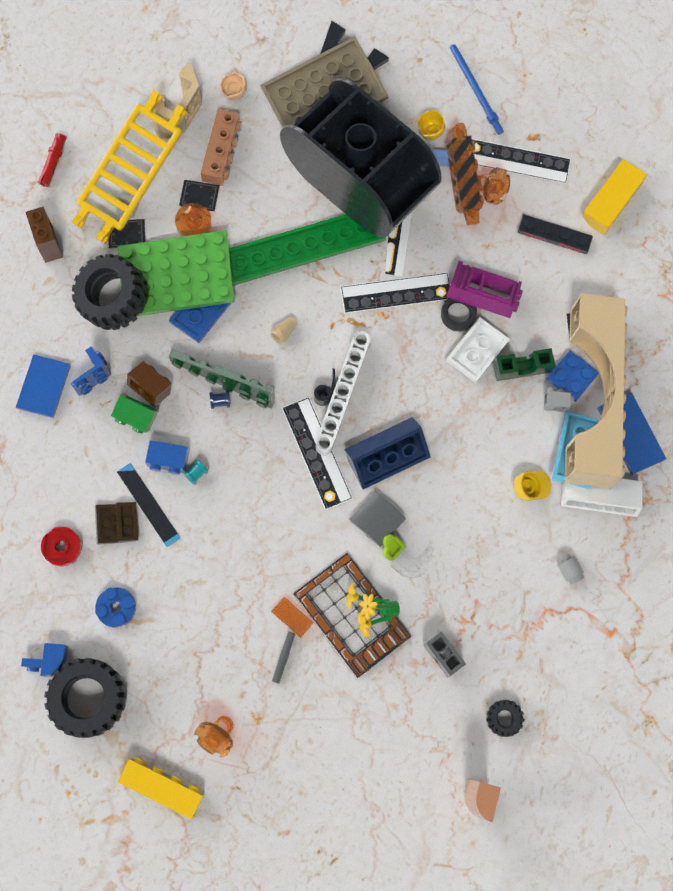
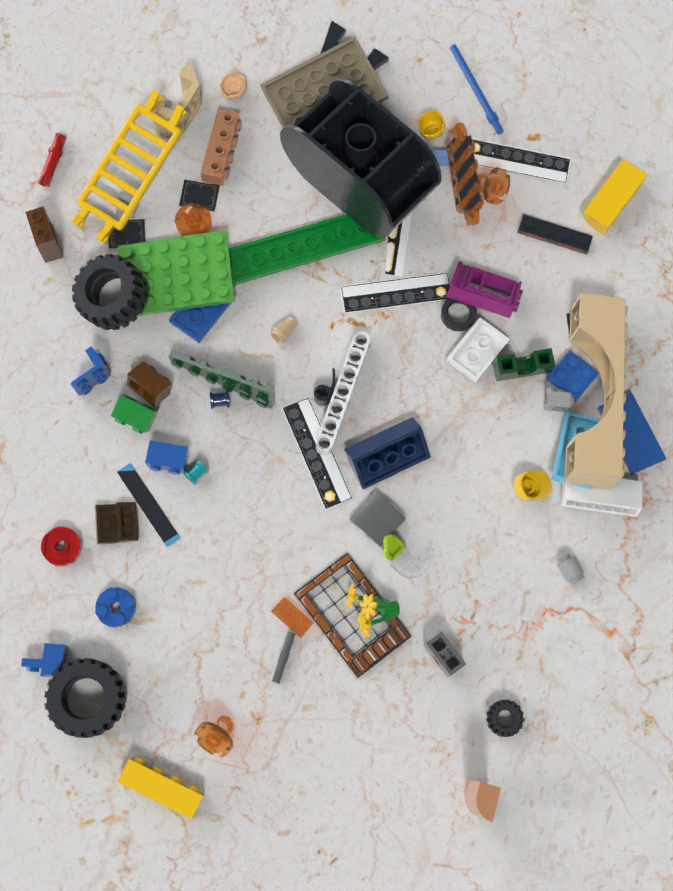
(43, 386): blue tile -> none

